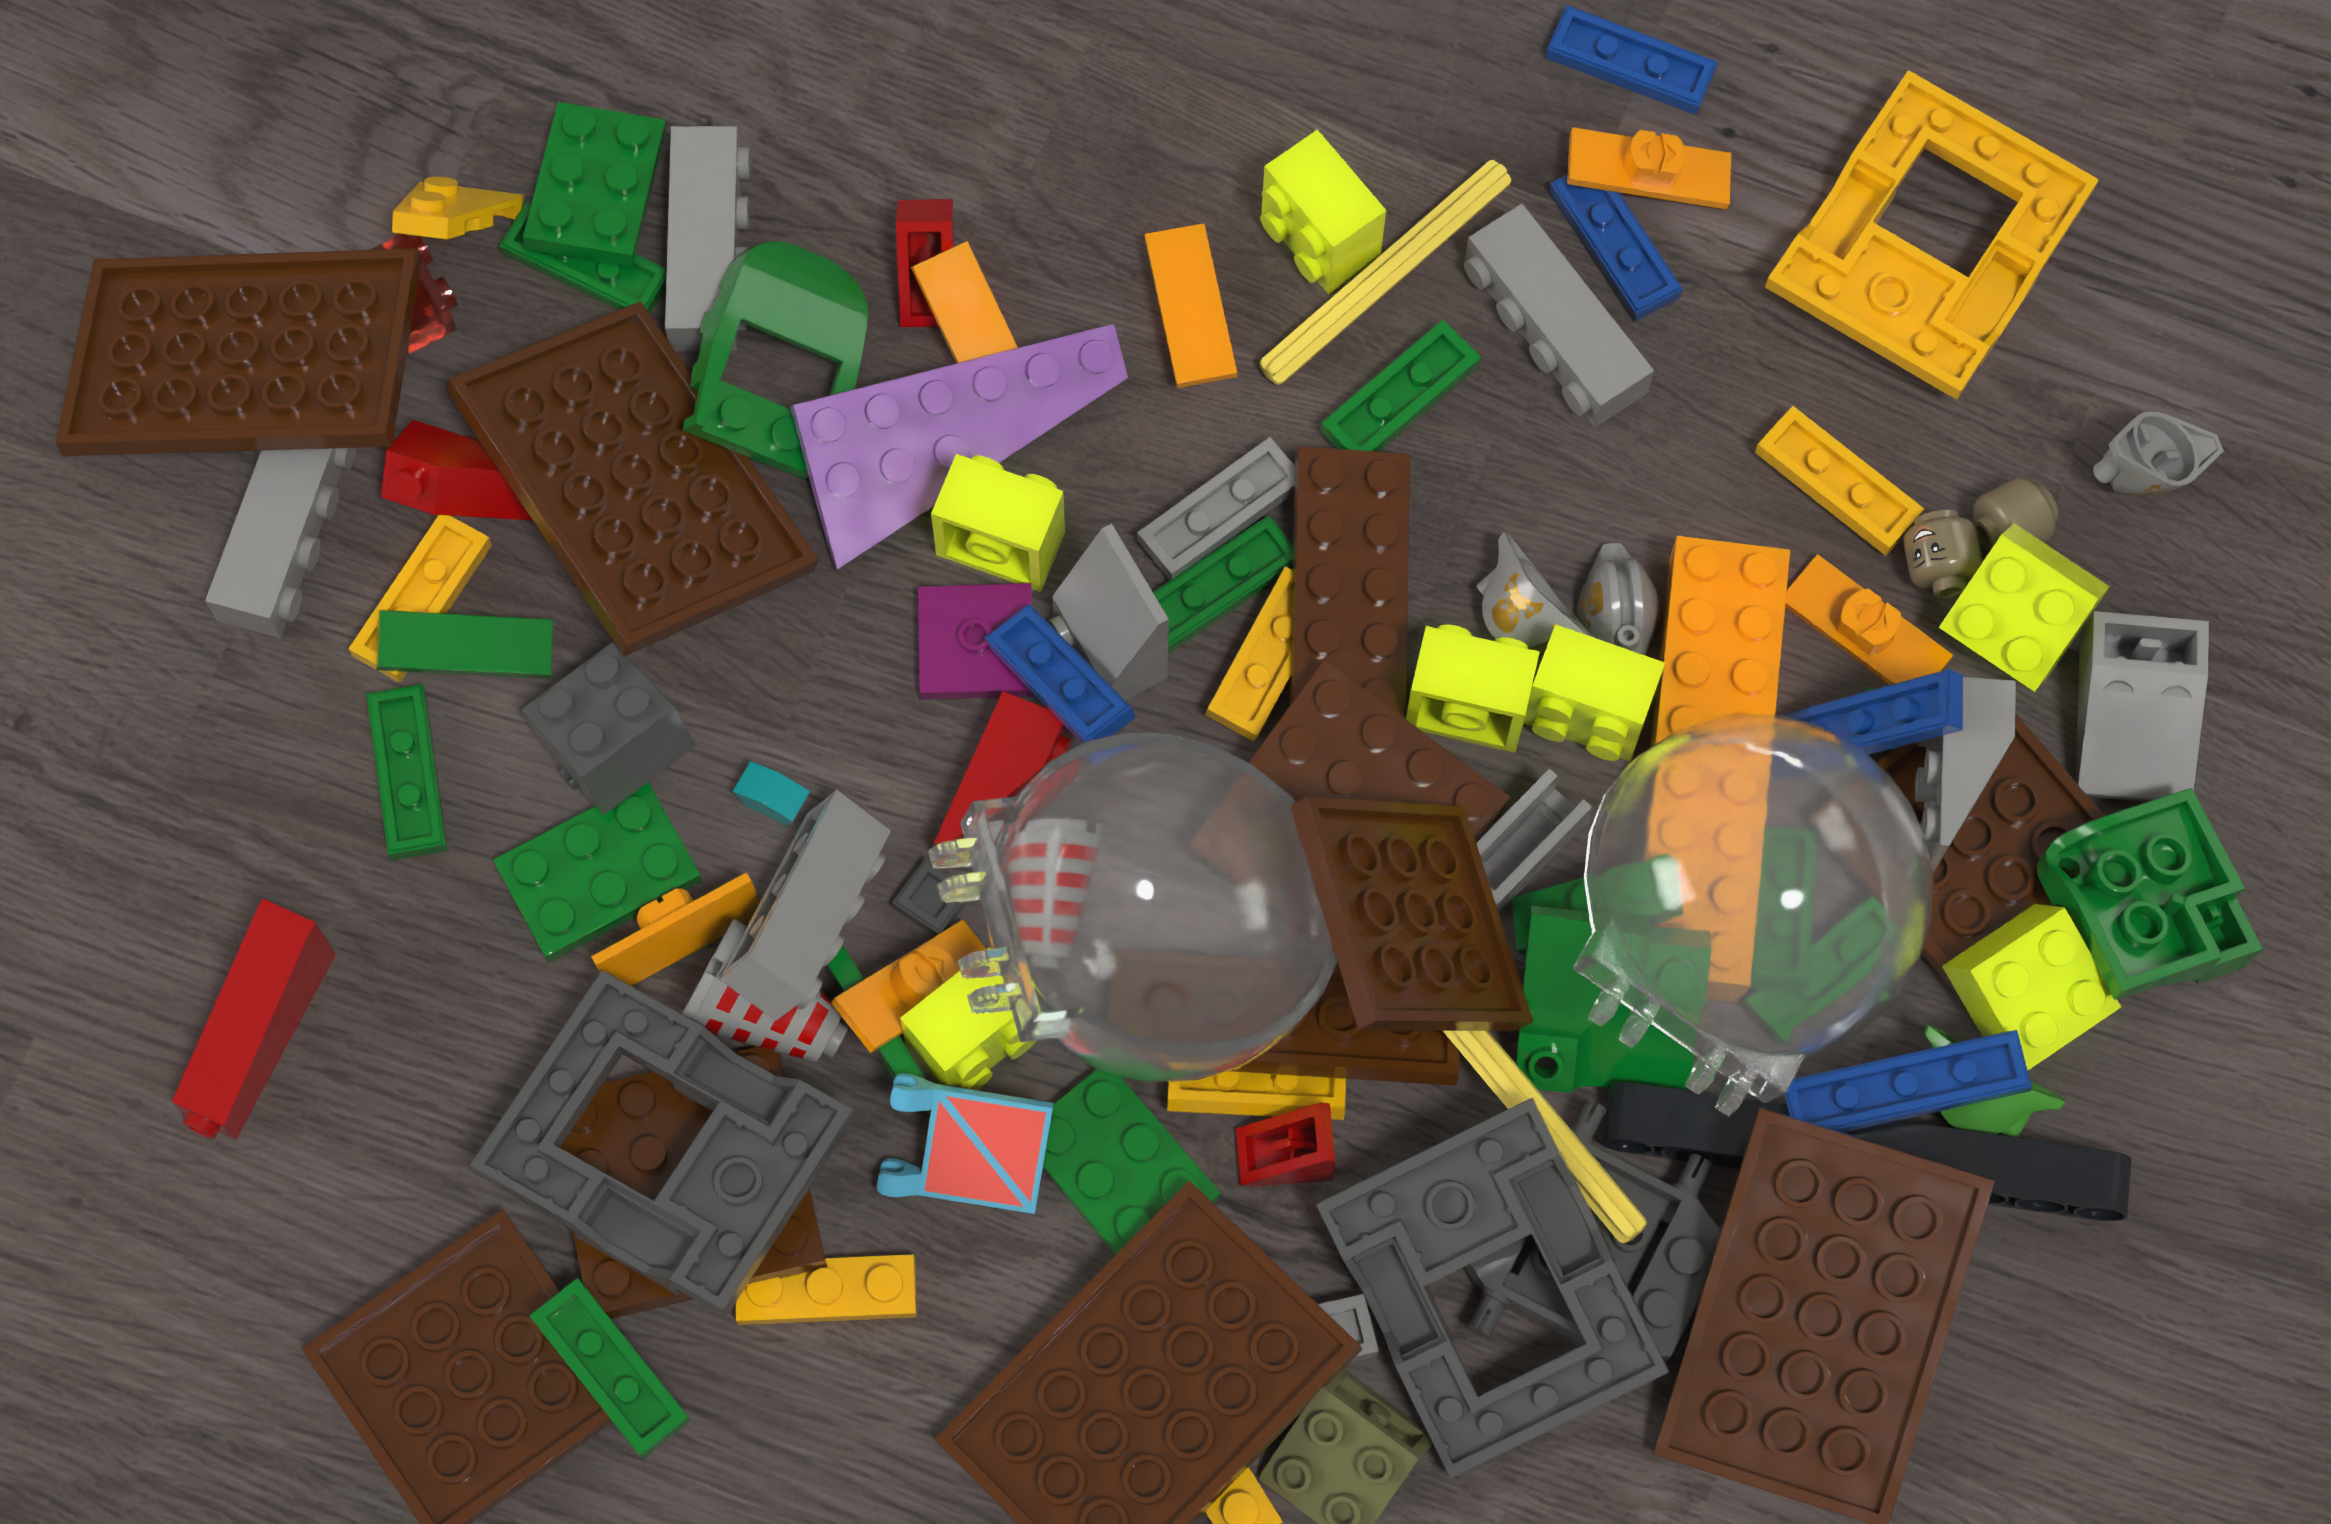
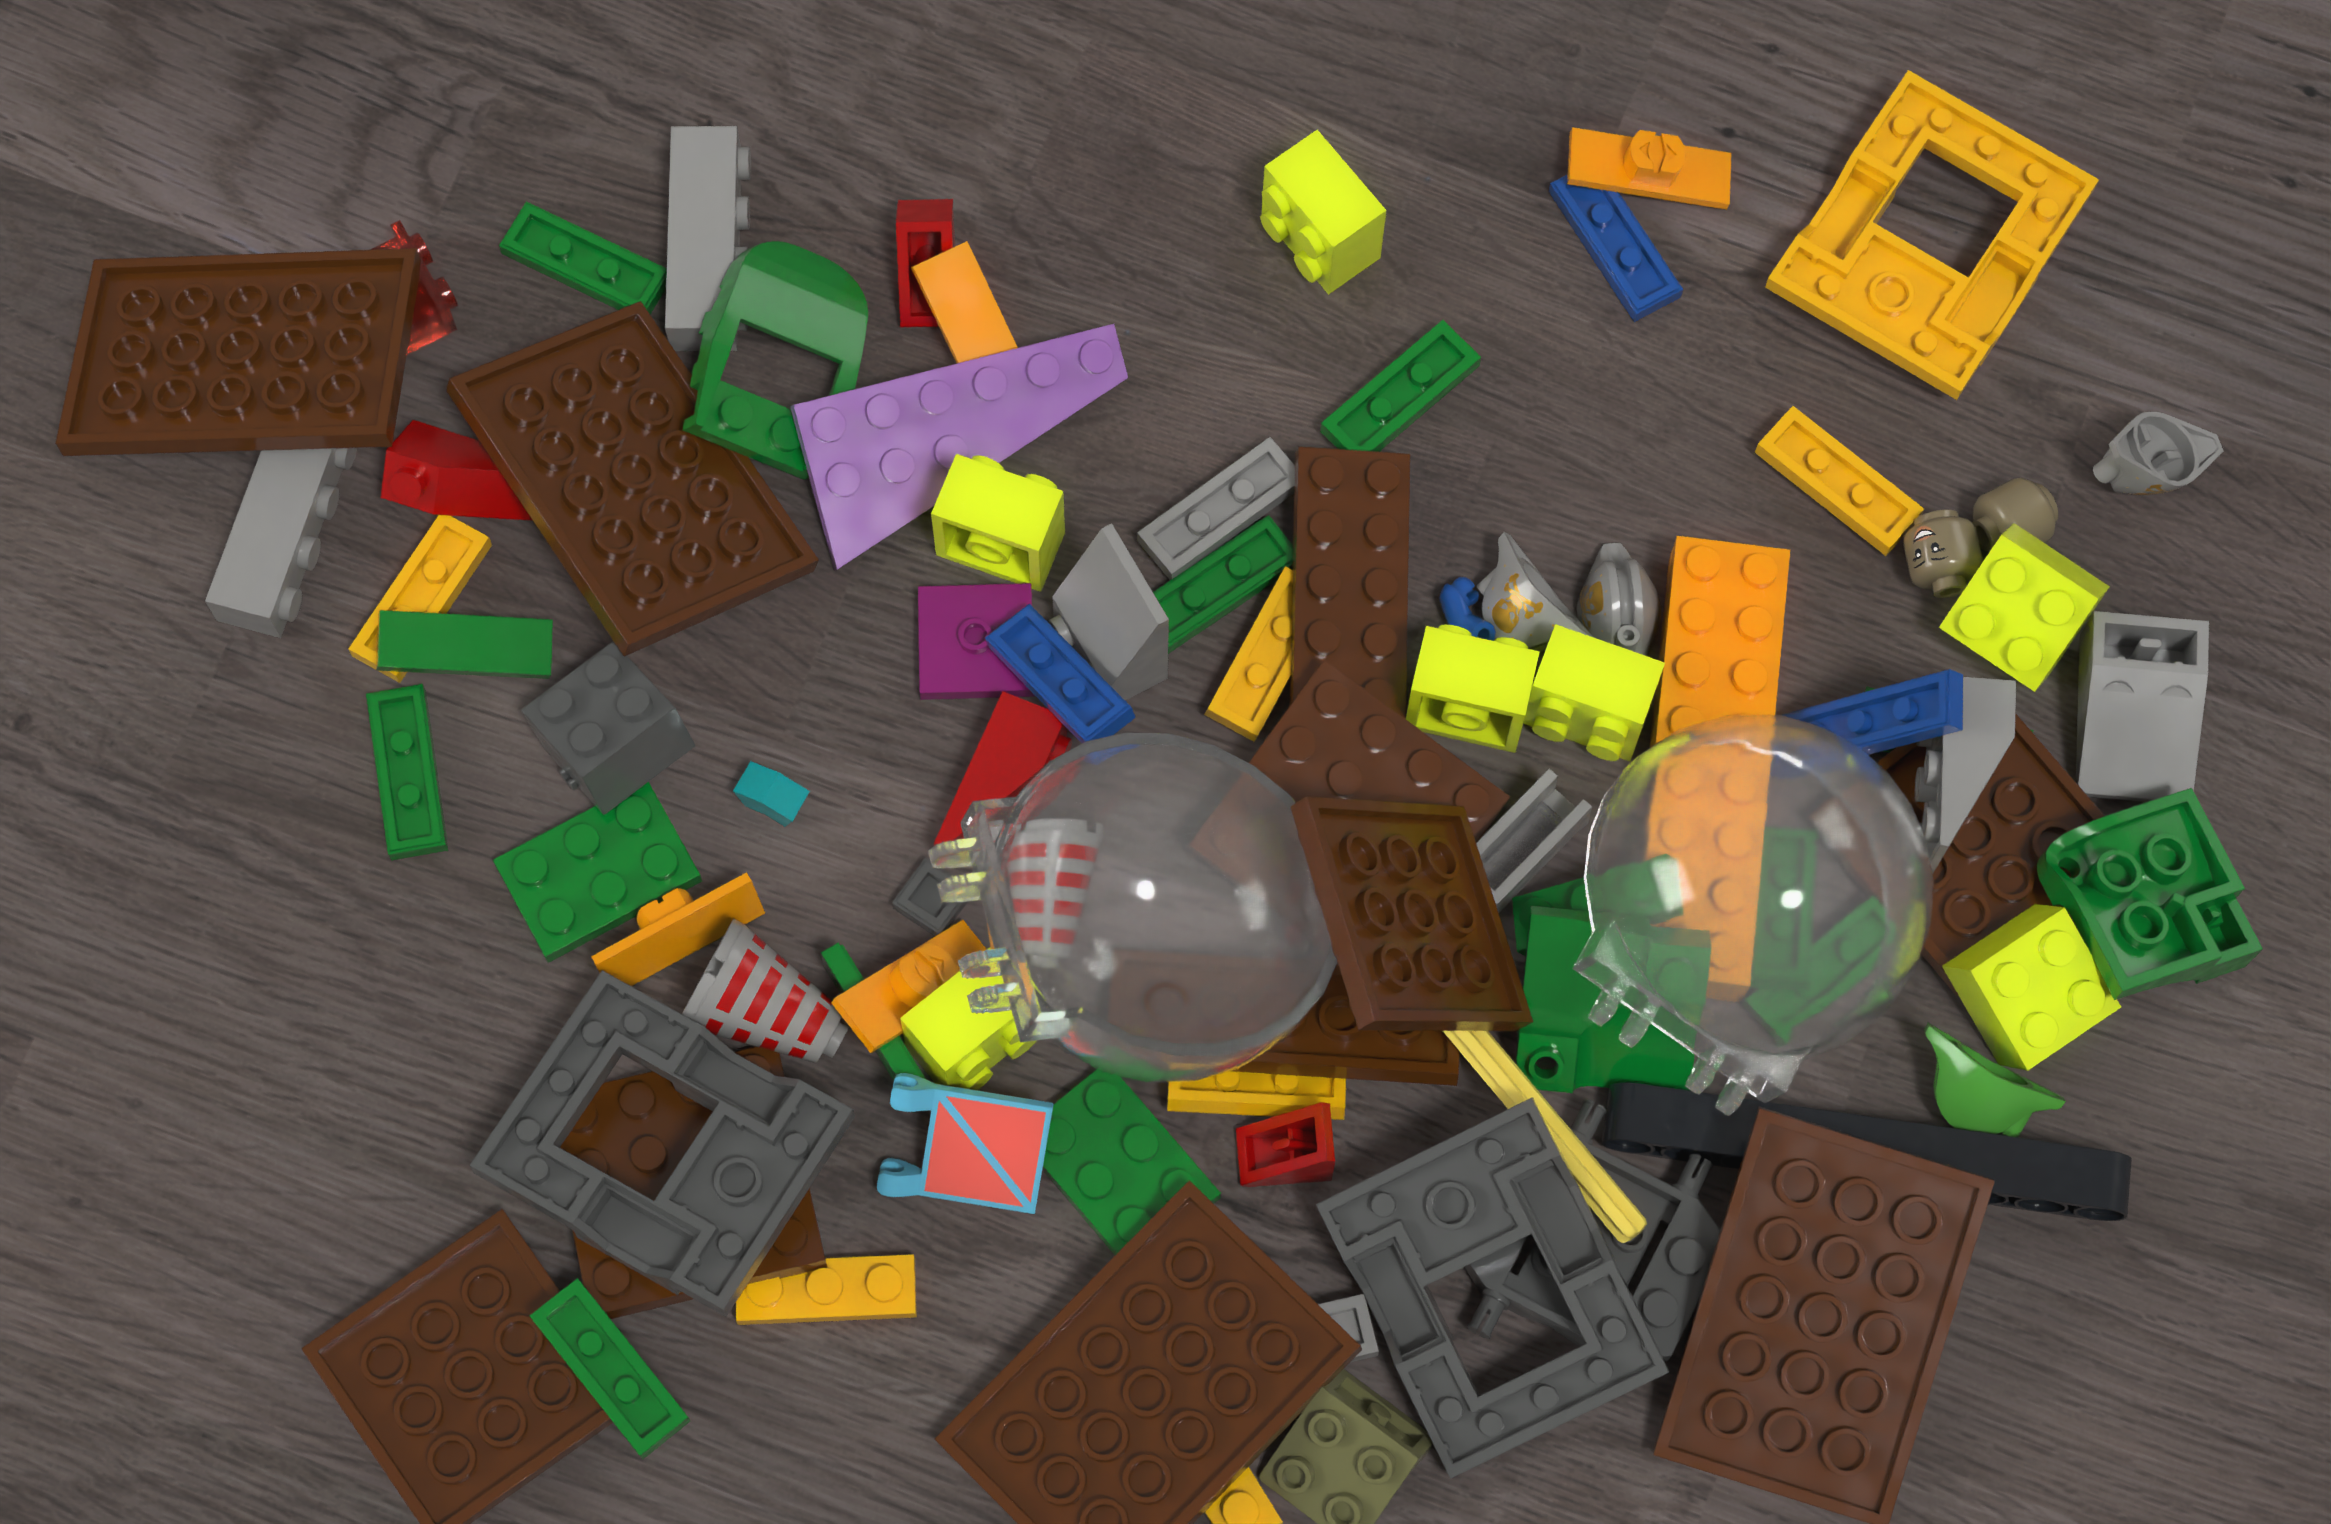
(252, 1020): red slope -> none
(447, 210): yellow wing -> none
(594, 184): green plate -> none
(807, 906): light grey brick -> none
(1190, 305): light orange piece -> none
(1384, 272): light yellow axle -> none
(1455, 605): none -> blue arm
(1557, 316): light grey brick -> none
(1631, 60): blue tile -> none
(1863, 624): light orange piece -> none
(1912, 1084): blue tile -> none

